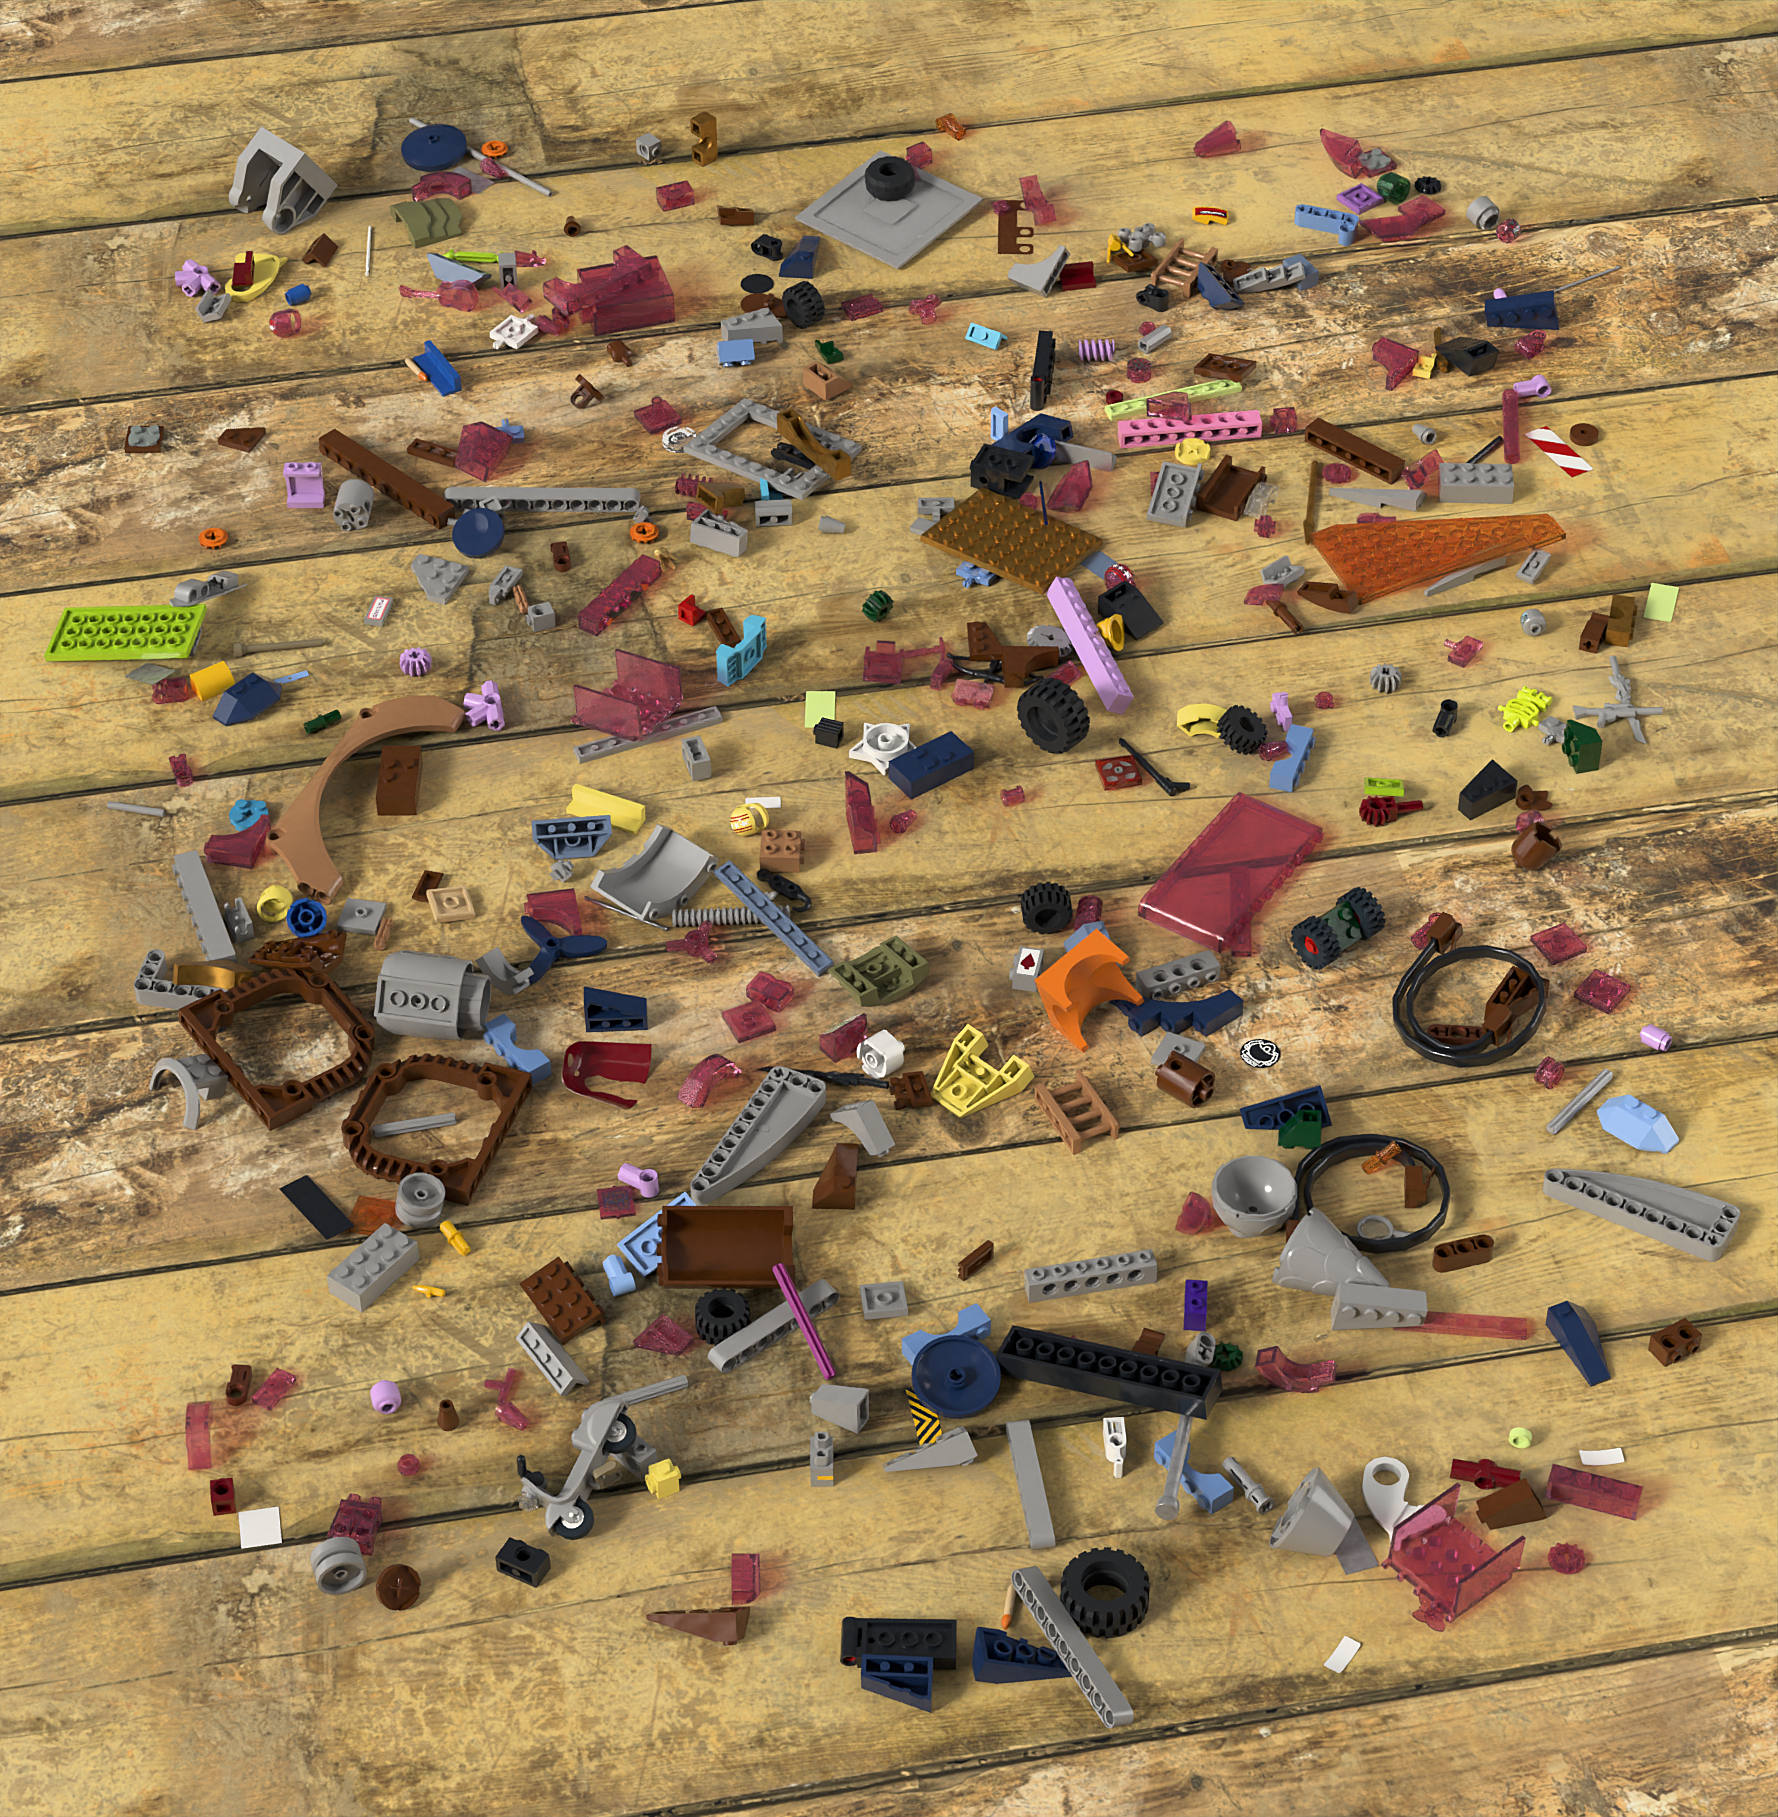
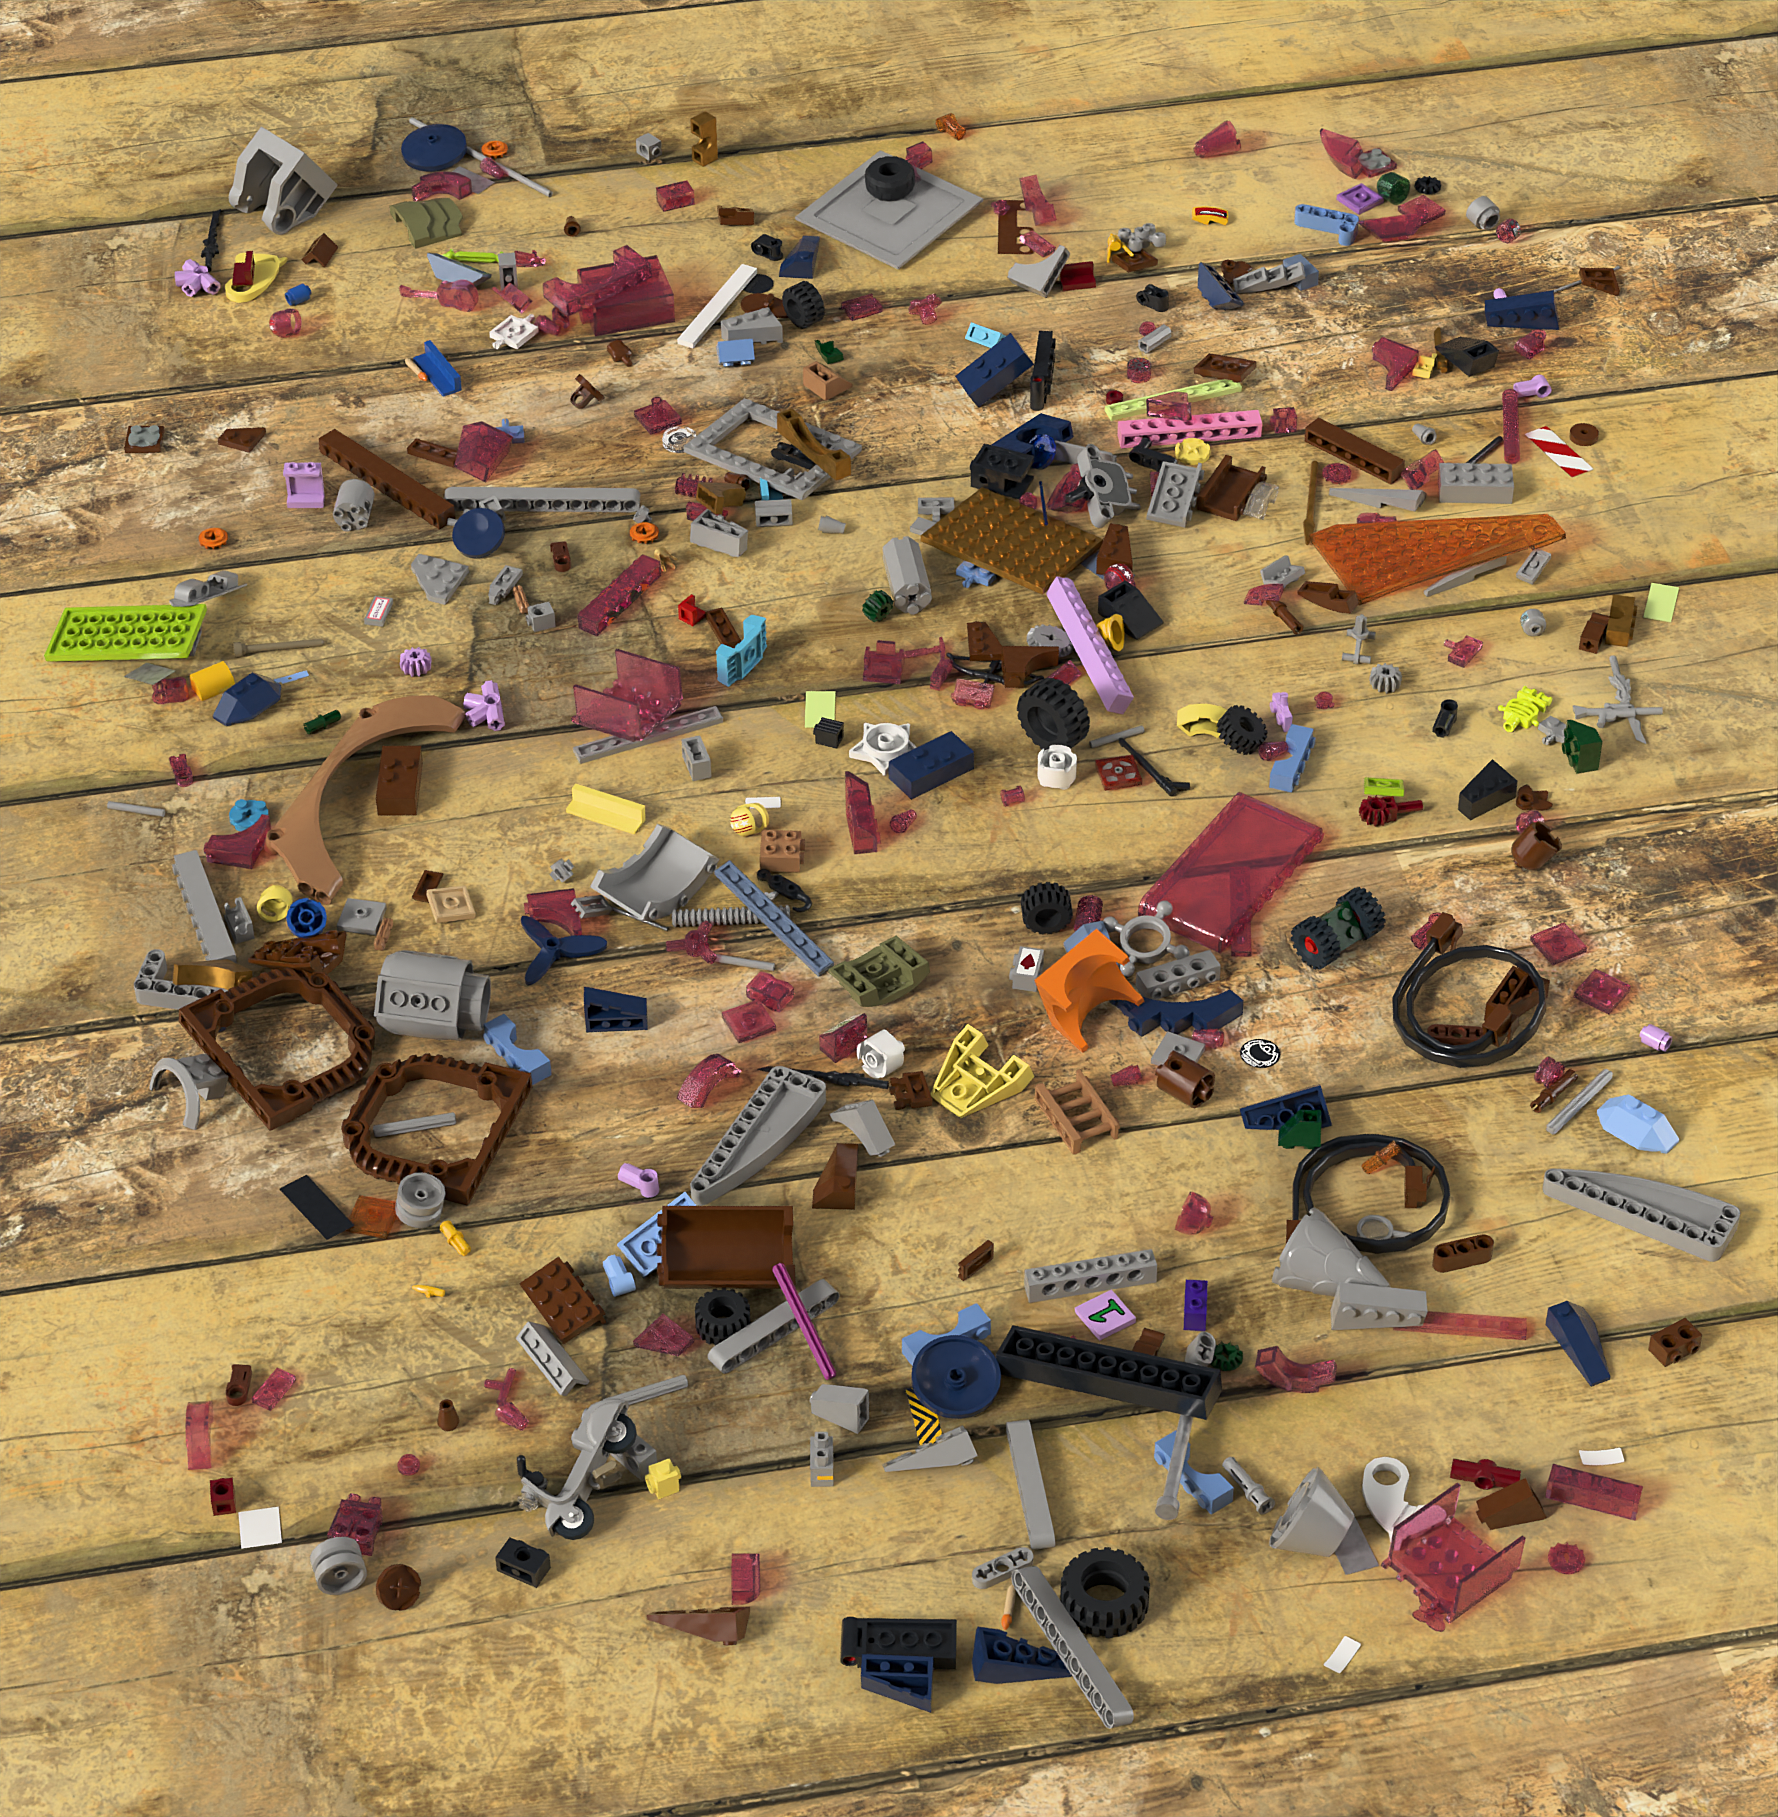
(210, 243): none -> black sword
(212, 307): light grey bracket -> none
(368, 251): white piece -> none
(373, 1267): light grey brick -> none
(385, 1397): lavender head -> none
(502, 974): light grey arch -> none
(572, 836): sand blue wedge -> none
(593, 909): none -> light grey tile
(609, 1060): dark red piece -> none
(616, 1202): clear pink piece -> none
(717, 306): none -> white tile
(740, 479): none -> reddish brown cone
(745, 962): none -> light grey bar
(883, 1300): light grey plate -> none
(906, 575): none -> light grey brick
(994, 370): none -> dark blue brick
(996, 1576): none -> light grey beam
(999, 423): light blue tile -> none
(1037, 243): none -> clear pink plate
(1057, 767): none -> white brick
(1096, 350): lavender piece -> none
(1103, 486): none -> light grey piece
(1105, 1315): none -> lavender tile
(1114, 549): none -> reddish brown wedge
(1115, 737): none -> light grey bar
(1115, 1443): white piece -> none
(1127, 1076): none -> clear pink cone
(1149, 458): none -> black beam
(1156, 923): none -> light grey piece
(1190, 284): medium nougat fence -> none
(1211, 1037): none -> clear pink cone
(1253, 1195): light grey rock -> none
(1264, 526): clear pink gear -> none
(1360, 633): none -> light grey axle
(1520, 1438): yellowish green tile -> none
(1549, 1095): none -> reddish brown pin
(1600, 279): none -> reddish brown wing

